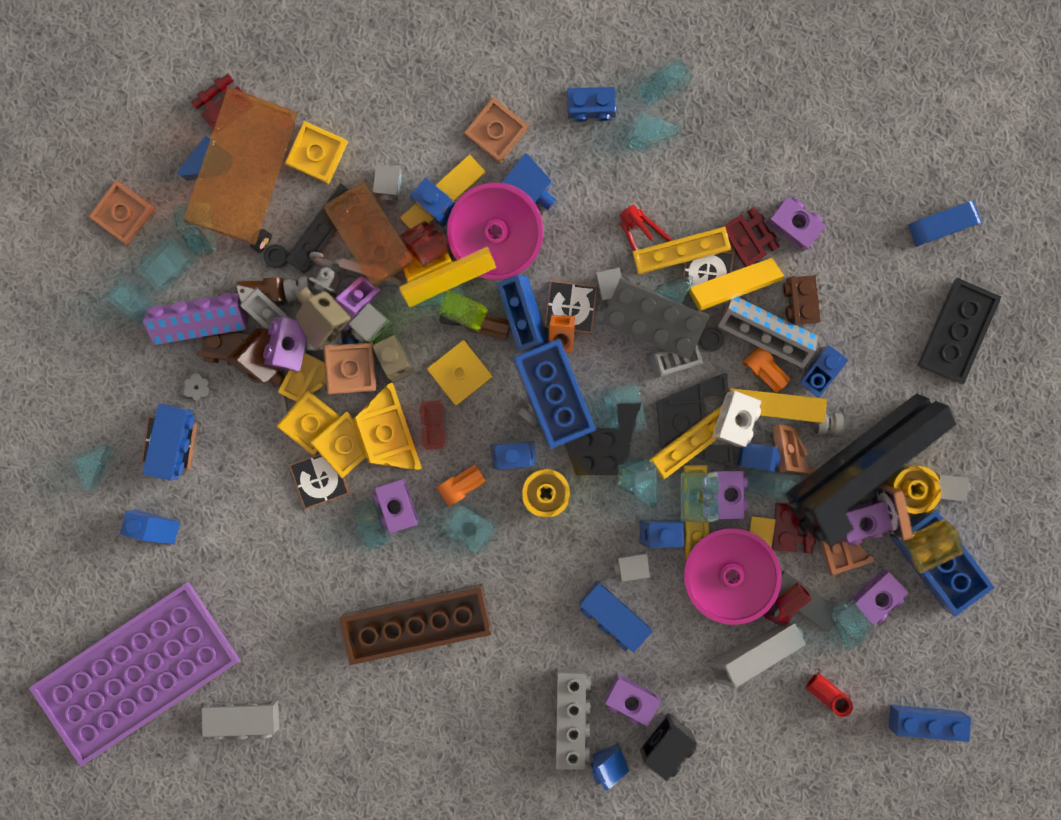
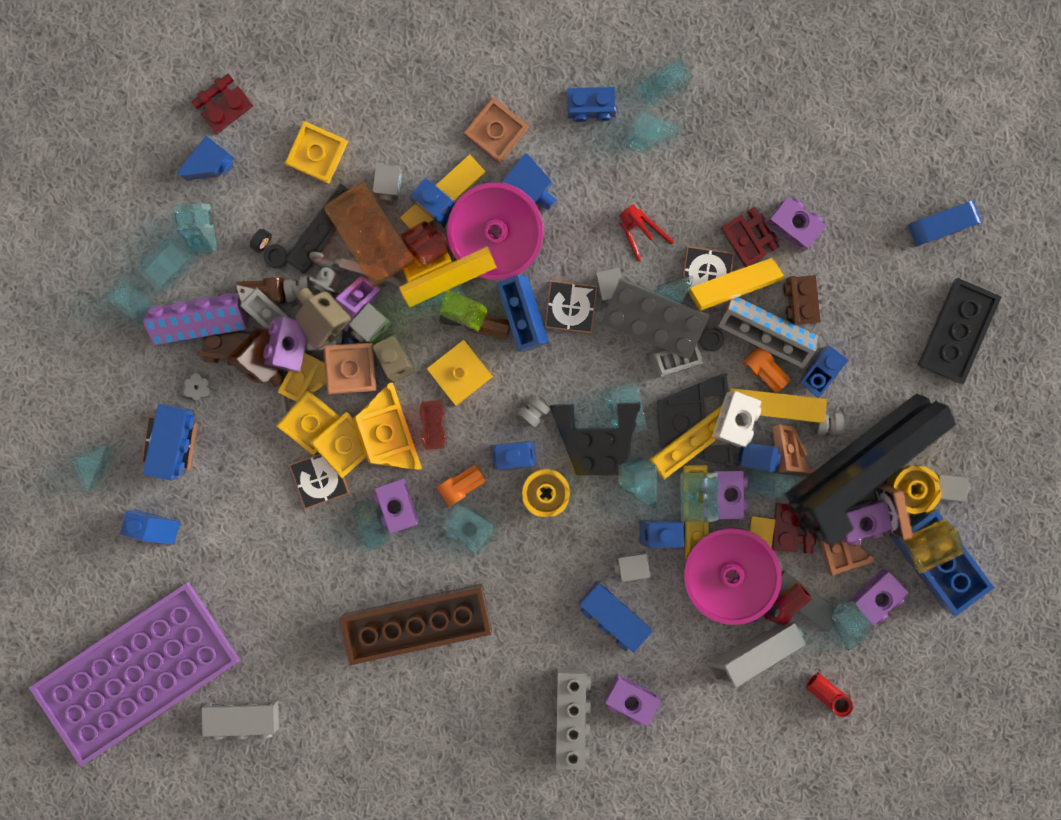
(121, 212): nougat tile -> none
(241, 166): clear orange tile -> none
(553, 393): blue brick -> none
(563, 325): orange brick -> none
(609, 766): blue slope -> none
(668, 747): black brick -> none
(681, 250): yellow tile -> none
(929, 723): blue brick -> none

